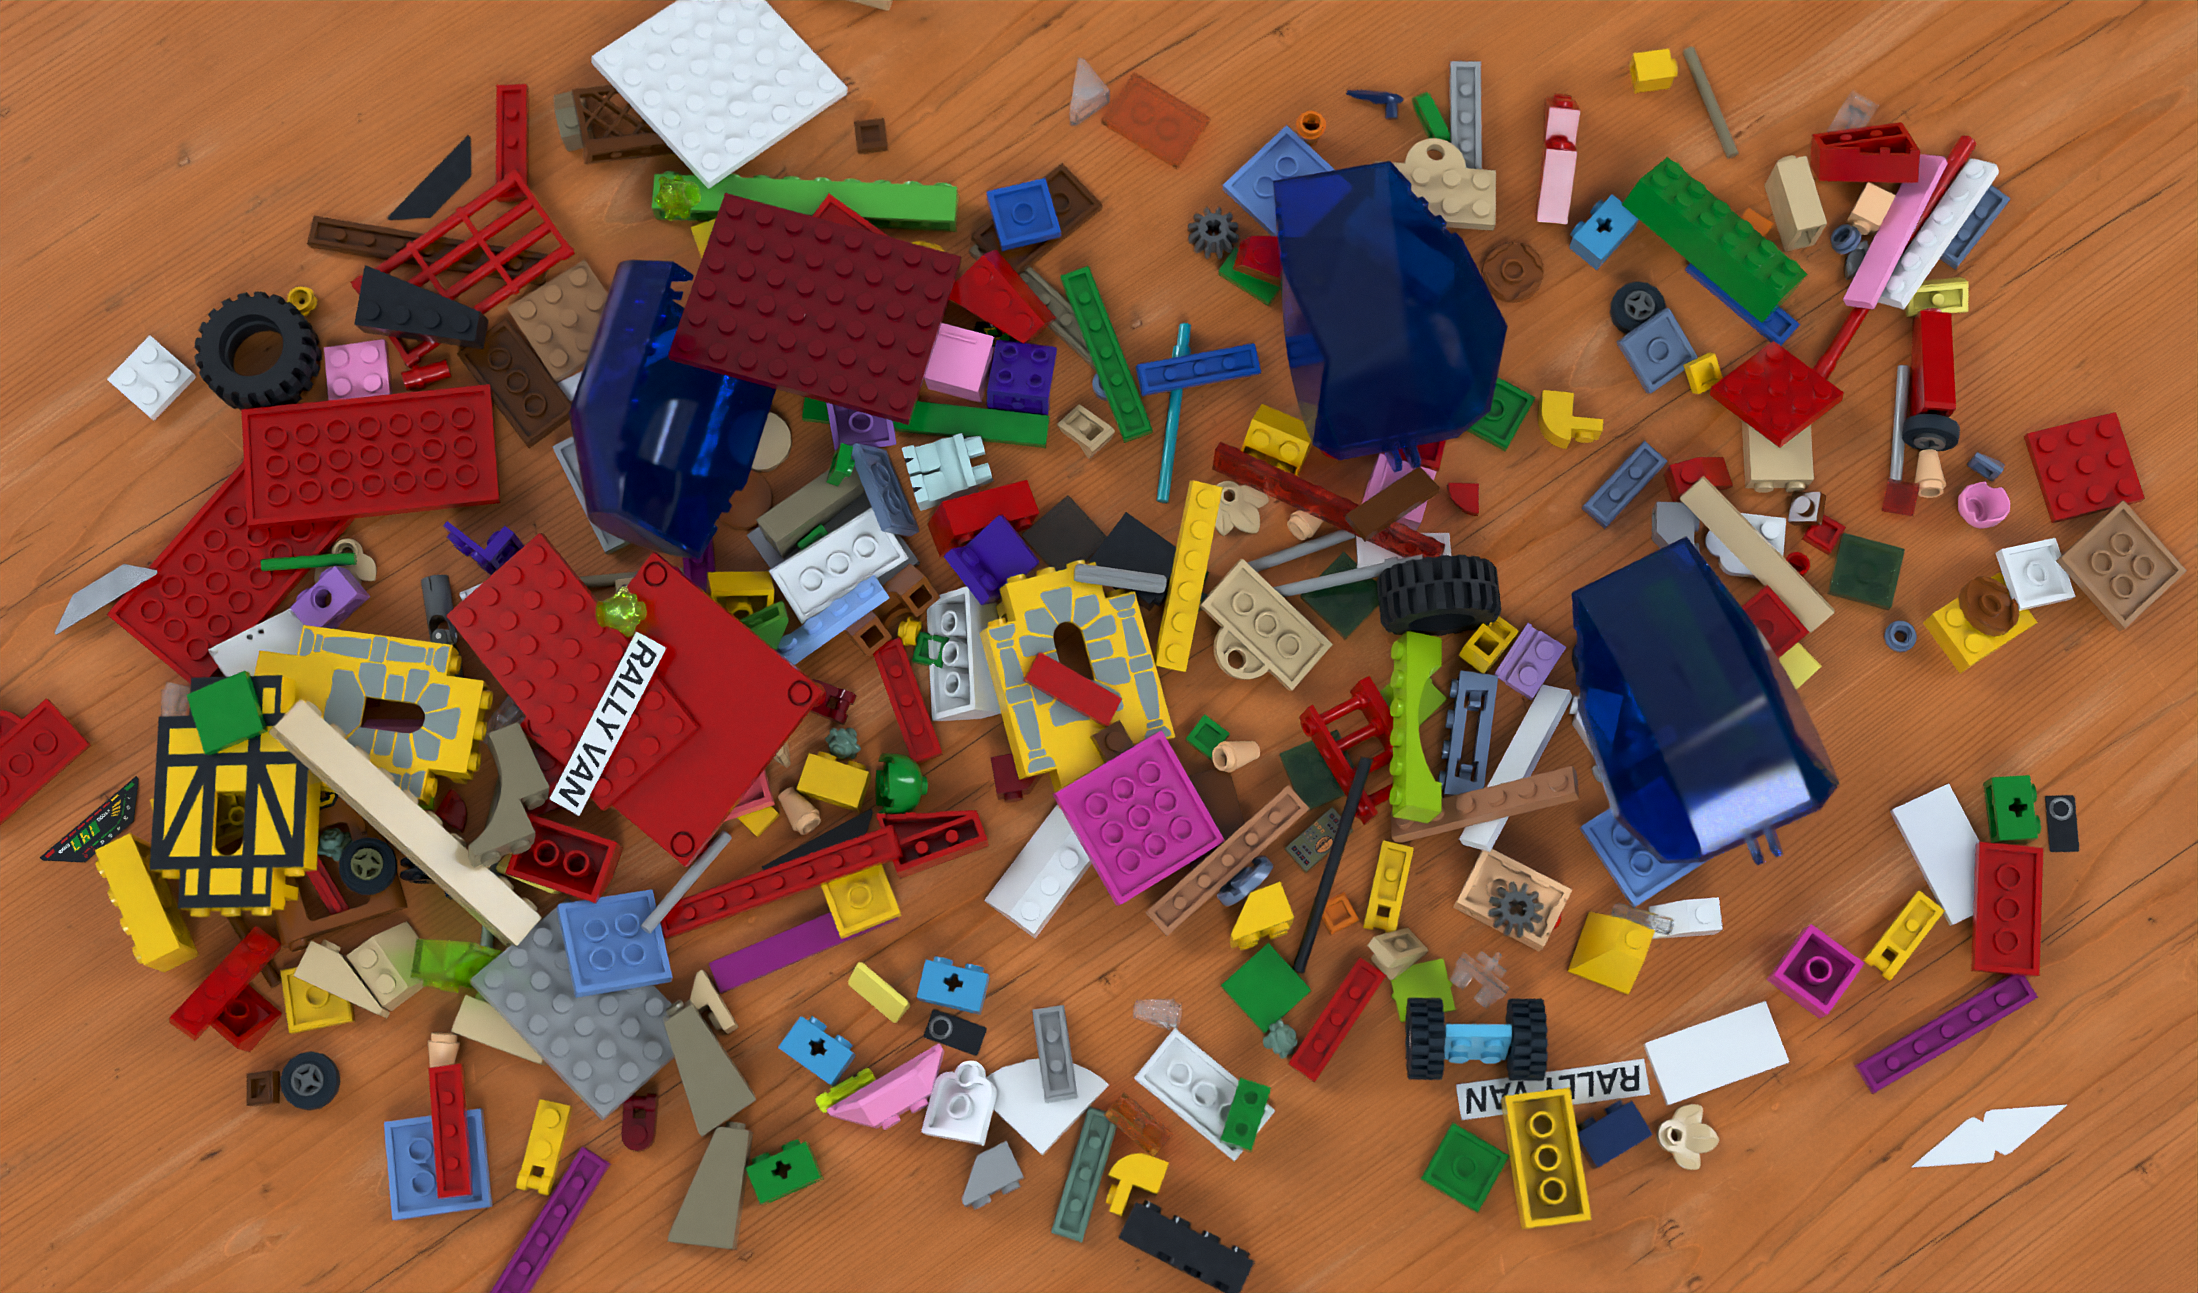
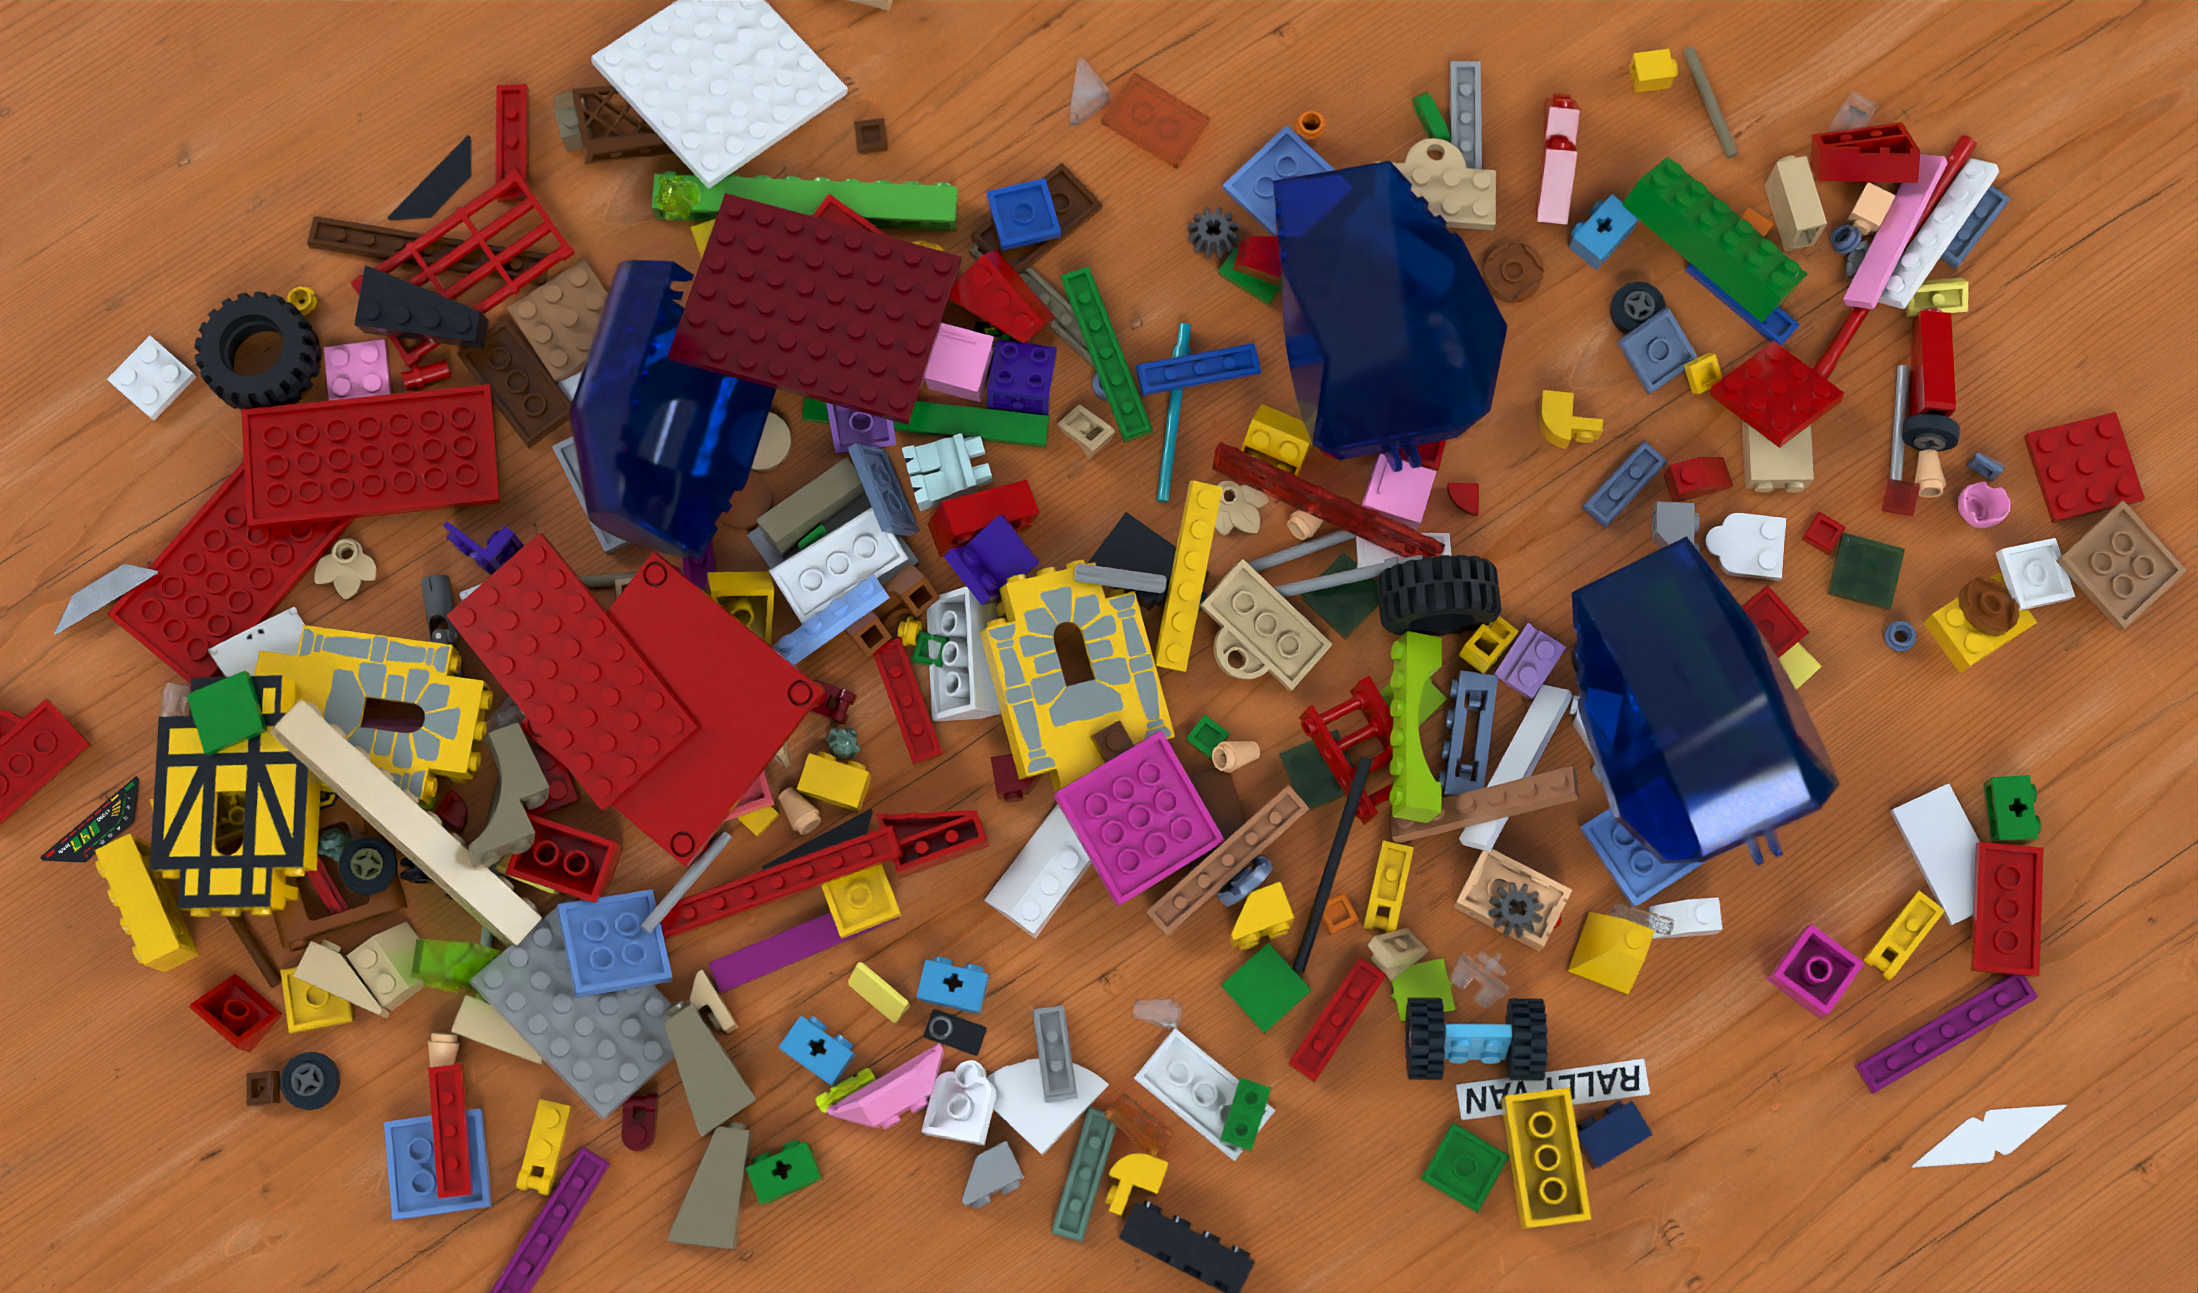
(225, 983): red plate -> none
(311, 561): green bar -> none
(346, 599): medium lavender brick -> none
(607, 723): white sticker -> none
(621, 612): clear neon green rock -> none
(769, 623): bright green slope -> none
(841, 464): green plate -> none
(899, 784): green cylinder -> none
(1064, 535): clear smoke tile -> none
(1072, 689): red tile -> none
(1281, 1039): sand green plant -> none
(1315, 841): tile -> none
(1384, 98): dark blue bar -> none
(1392, 503): reddish brown tile -> none
(1506, 415): green tile -> none
(1692, 1136): tan plate -> none
(1716, 1053): white tile -> none
(1757, 553): tan tile -> none
(1799, 562): red hinge -> none
(1806, 508): plate -> none
(2062, 823): black sticker -> none

